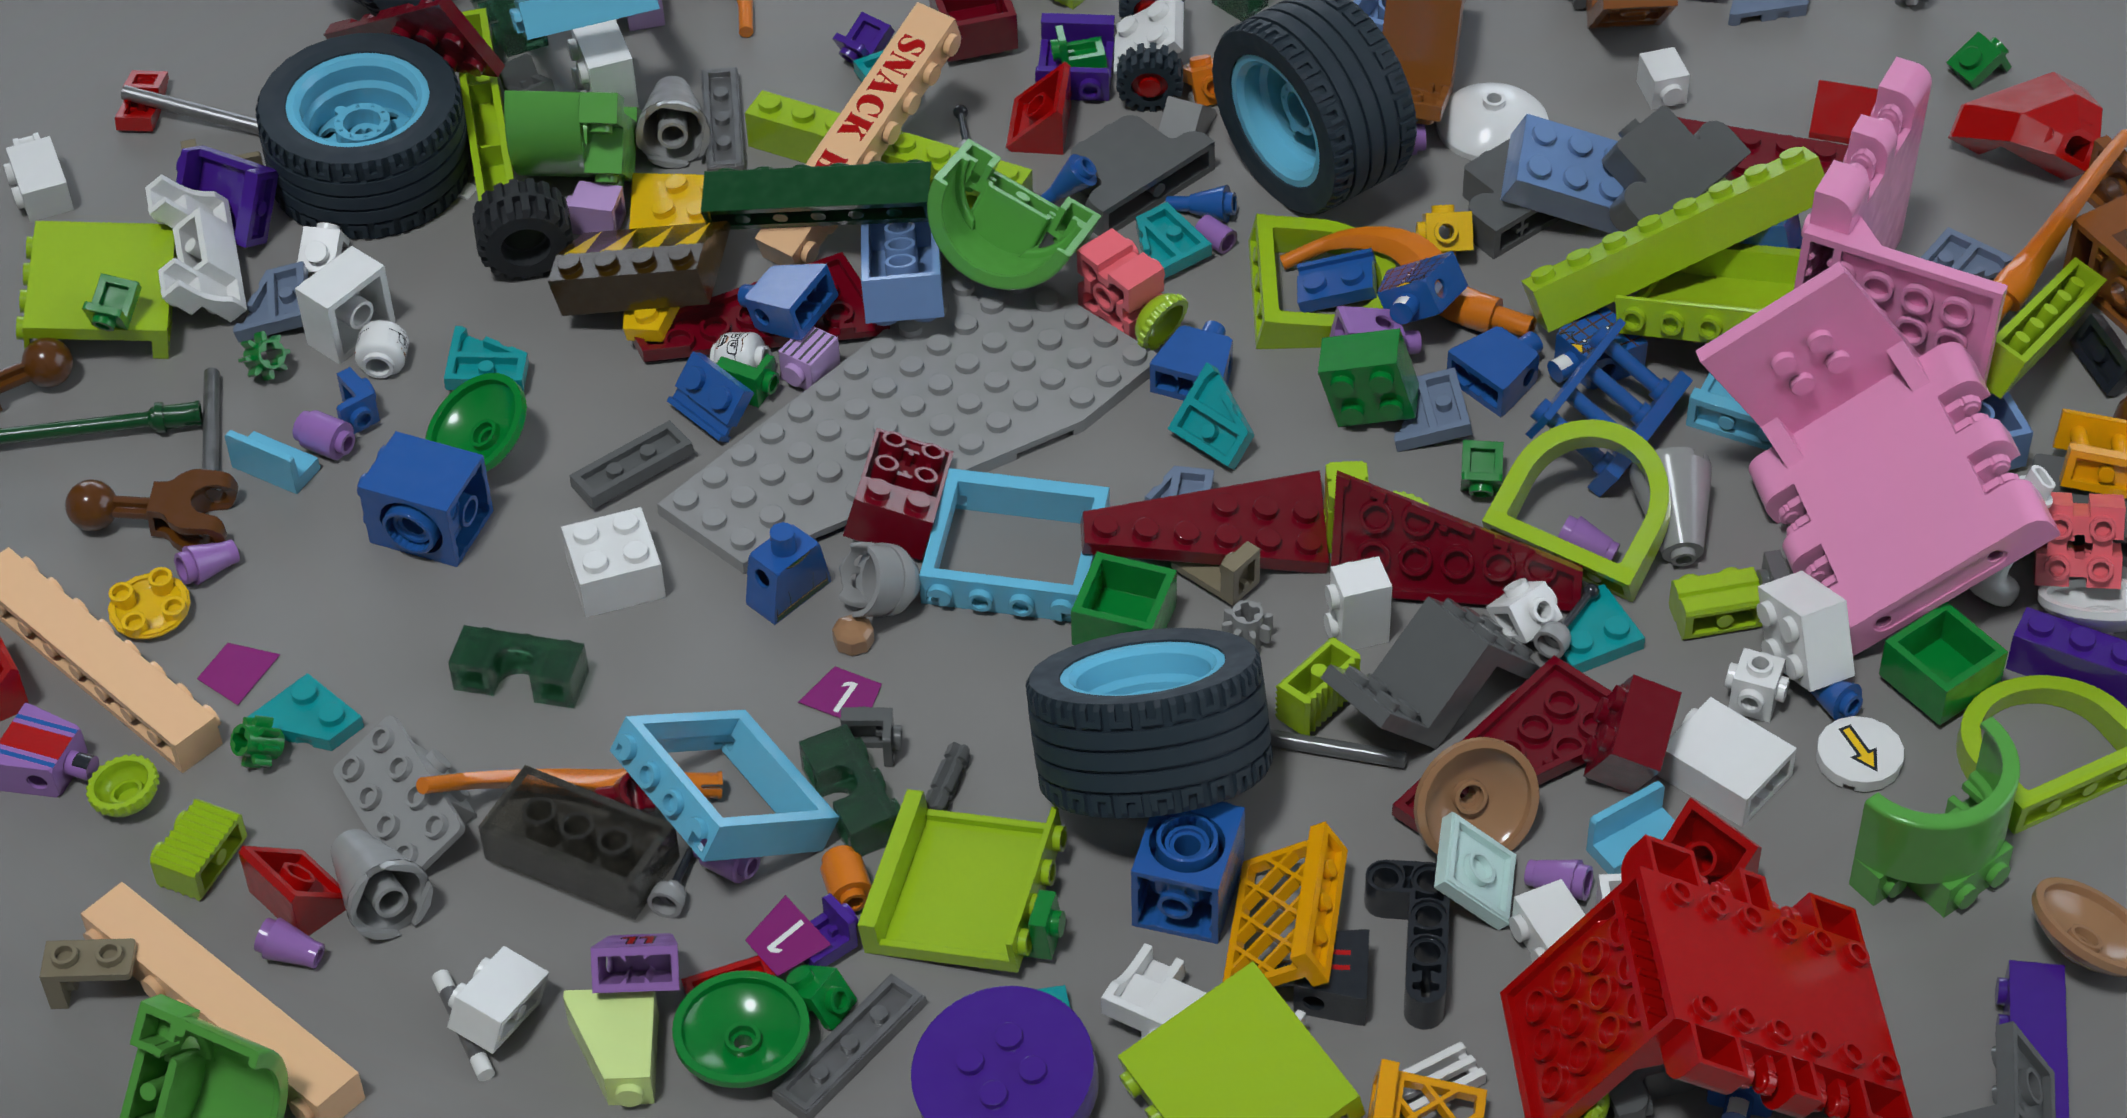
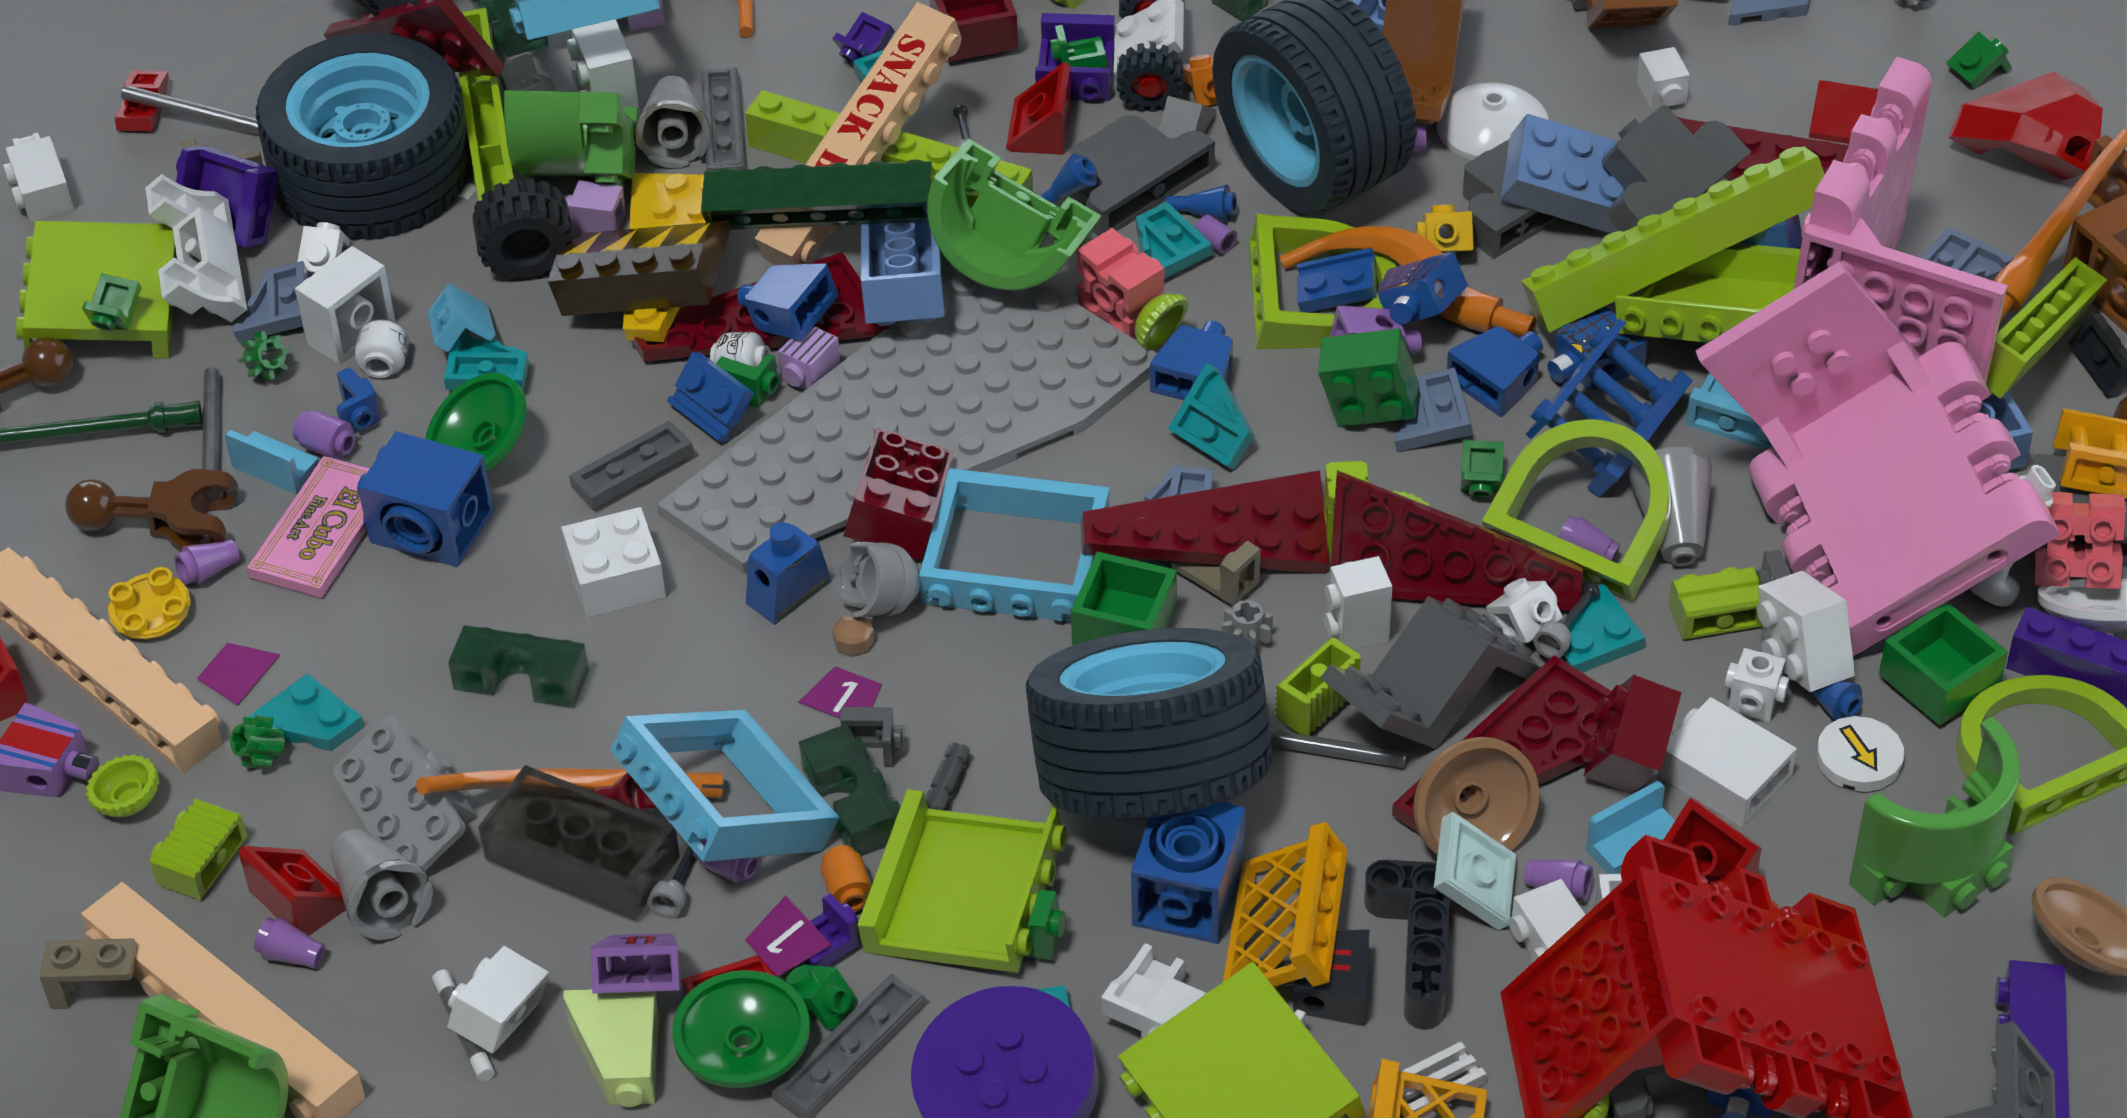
(314, 532): none -> bright pink tile
(456, 311): none -> medium azure panel

